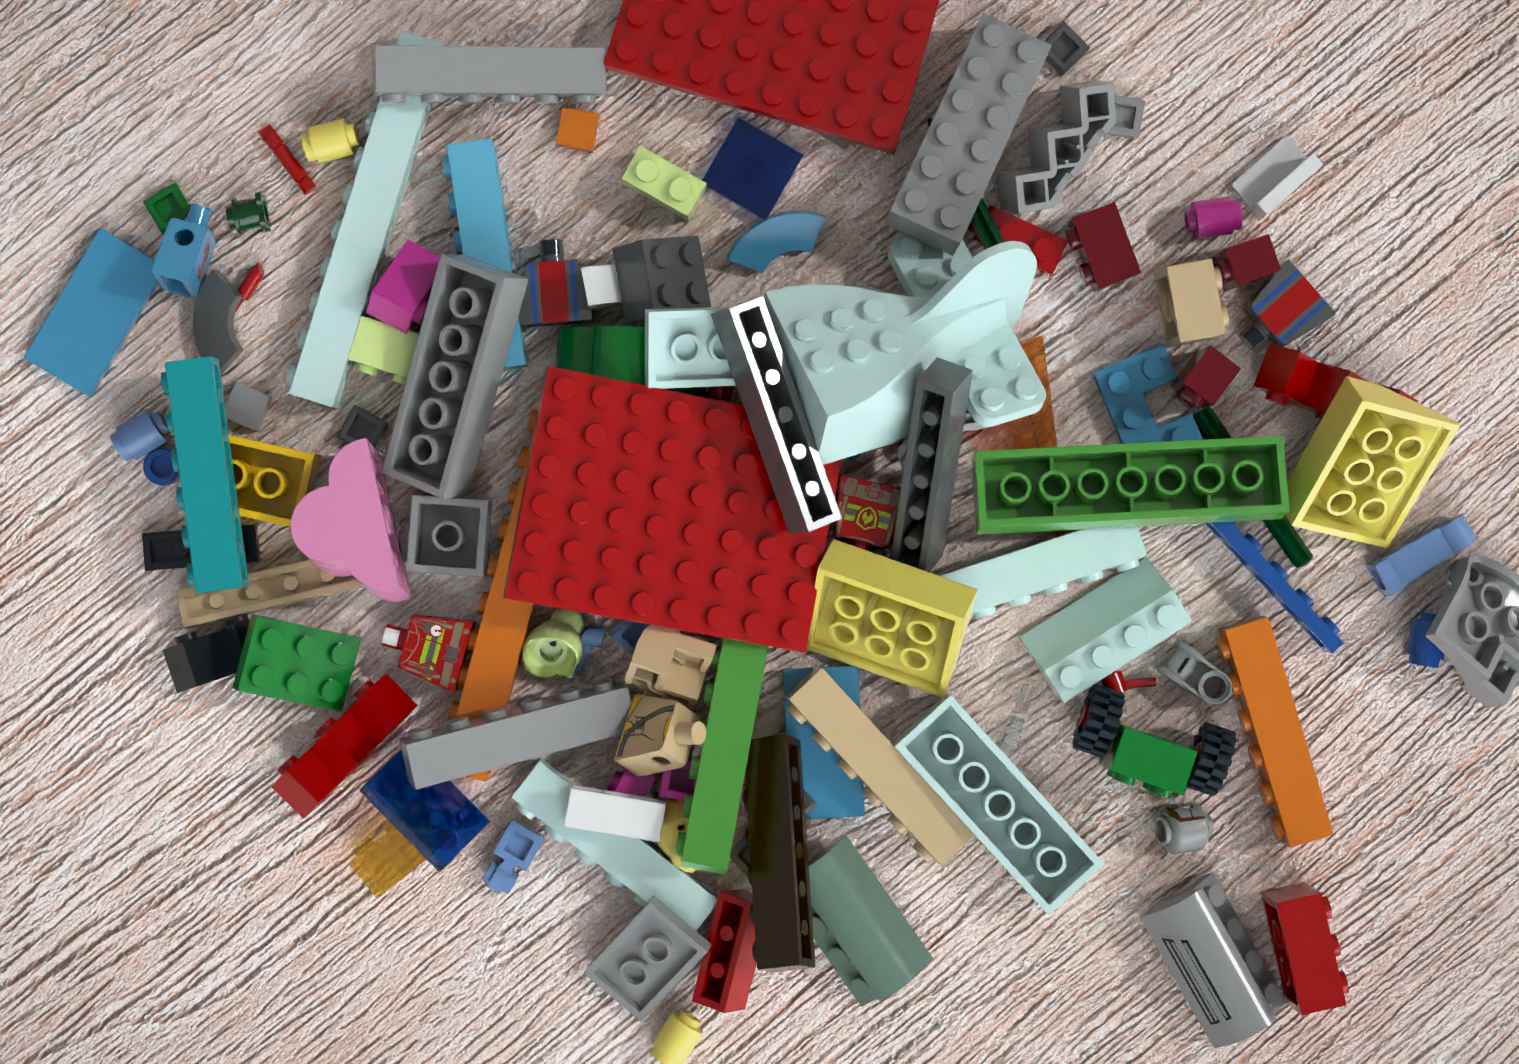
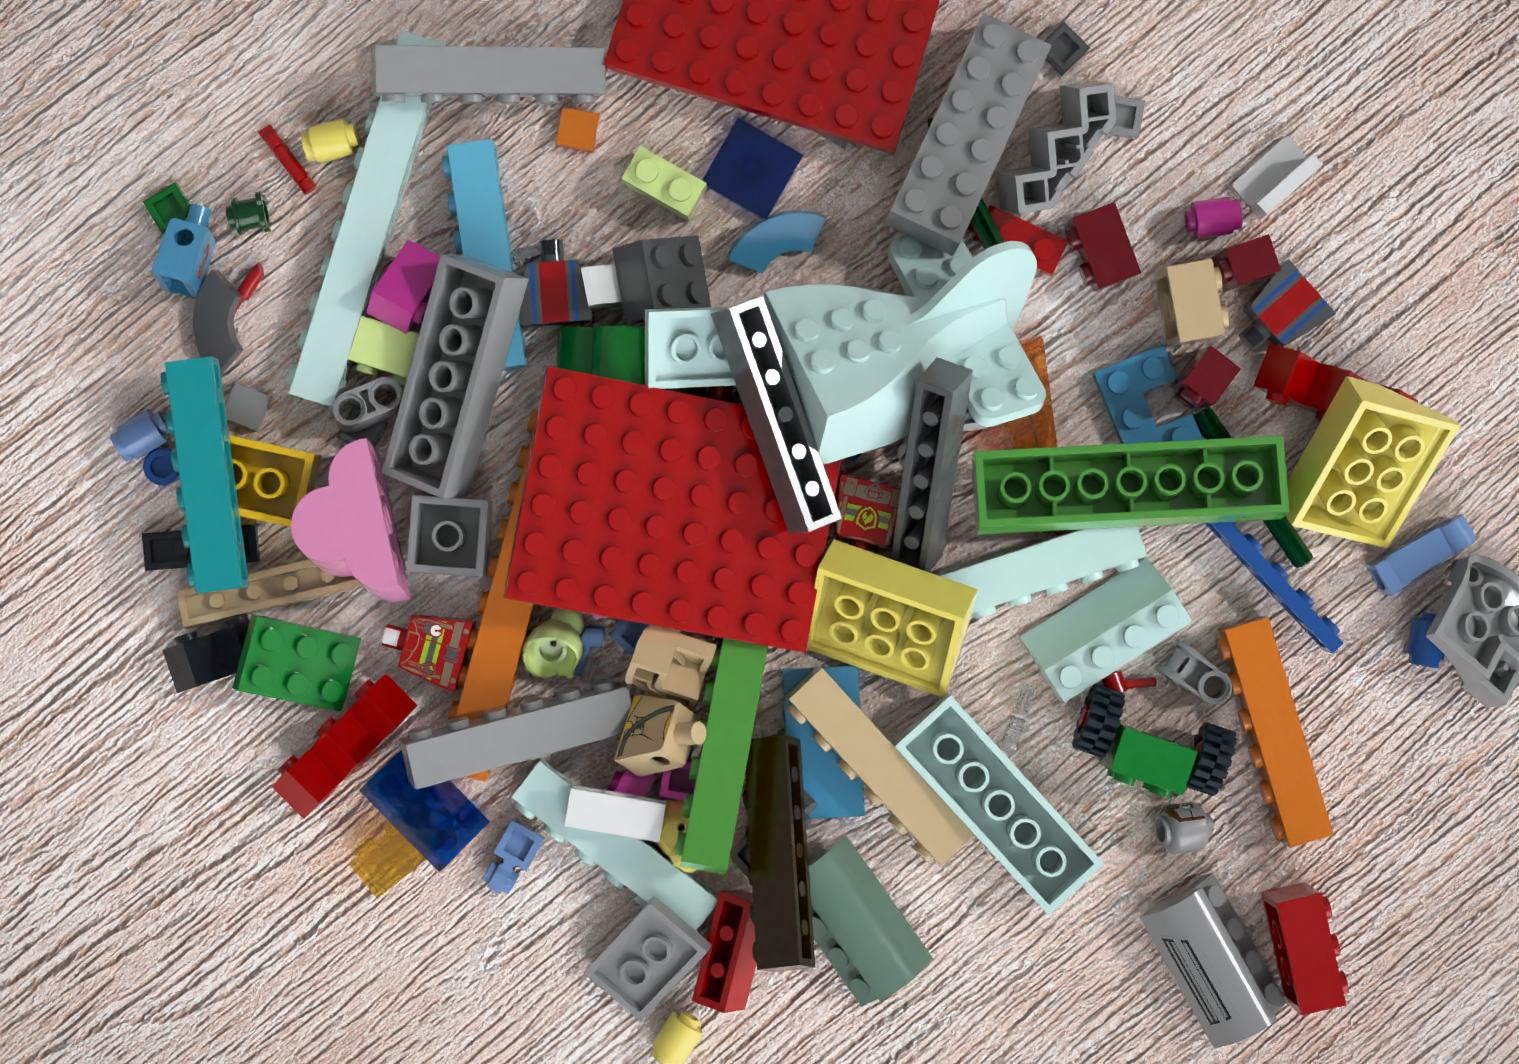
(94, 313): dark azure tile -> none
(364, 398): none -> light grey beam

